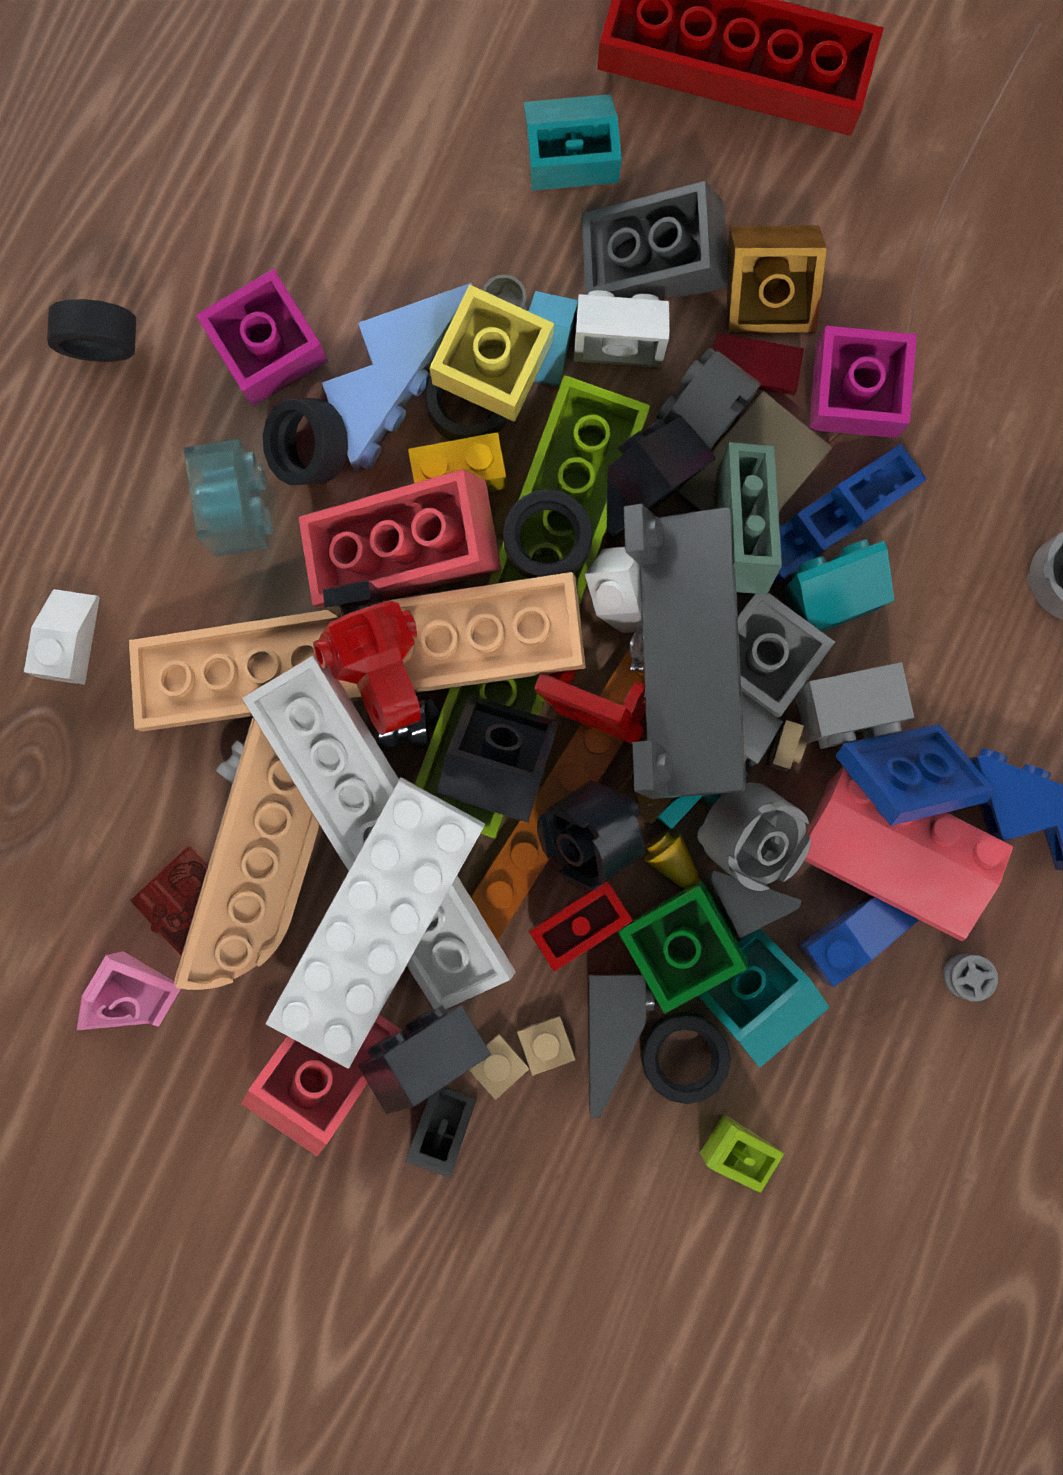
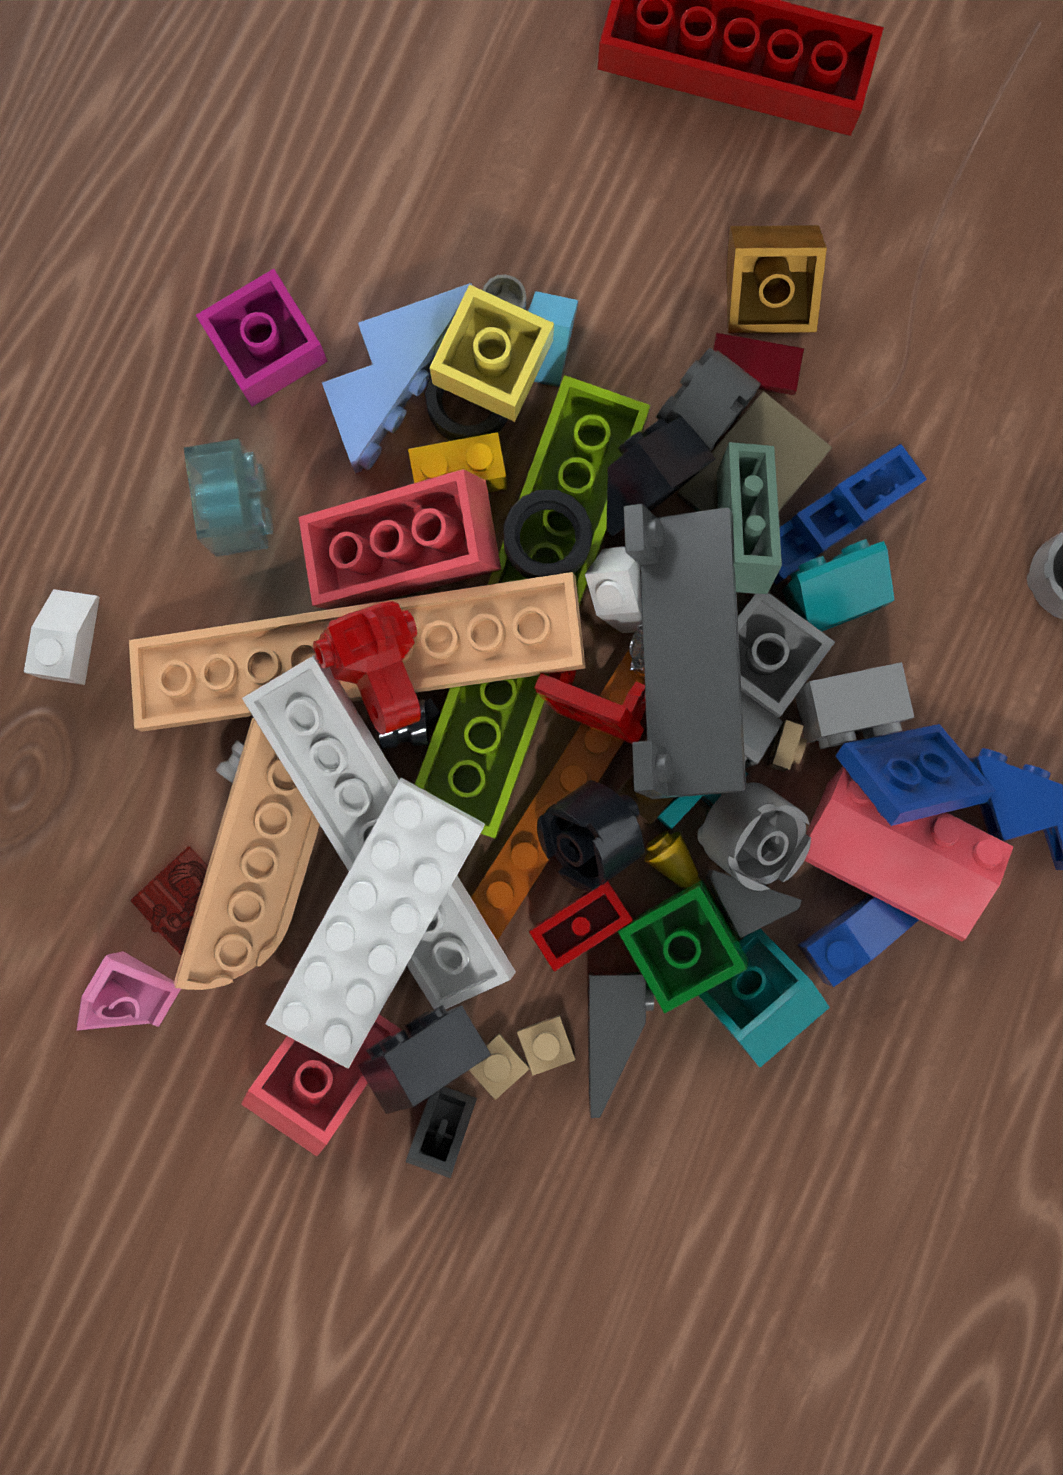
(91, 330): black tyre -> none
(280, 444): black tyre -> none
(351, 597): black plate -> none
(497, 758): black slope -> none
(572, 142): teal slope -> none
(621, 329): white slope -> none
(657, 244): dark grey slope -> none
(720, 1058): black tyre -> none
(740, 1154): lime slope -> none
(862, 381): dark pink brick -> none
(980, 977): light grey wheel -> none

